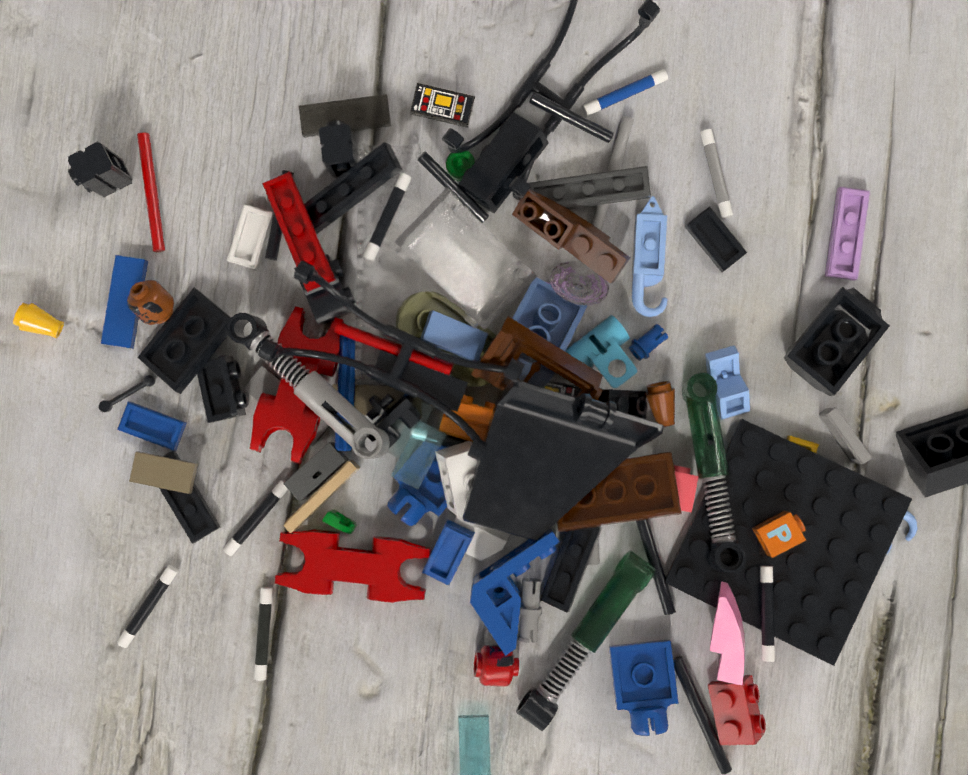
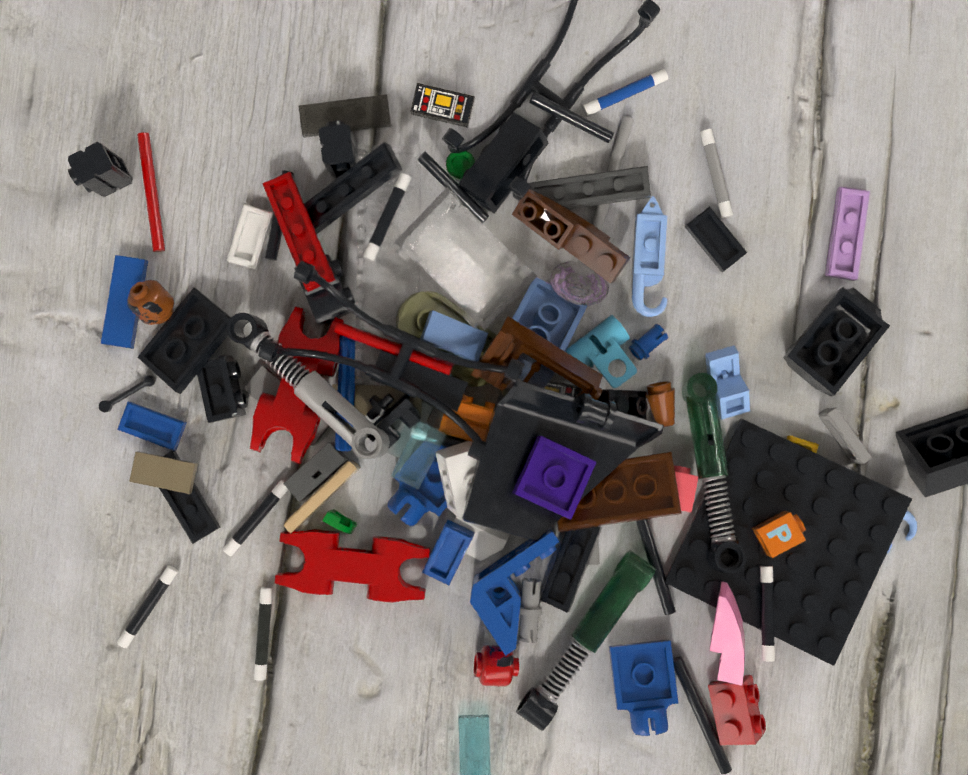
(36, 320): yellow cone -> none
(554, 477): none -> dark purple plate

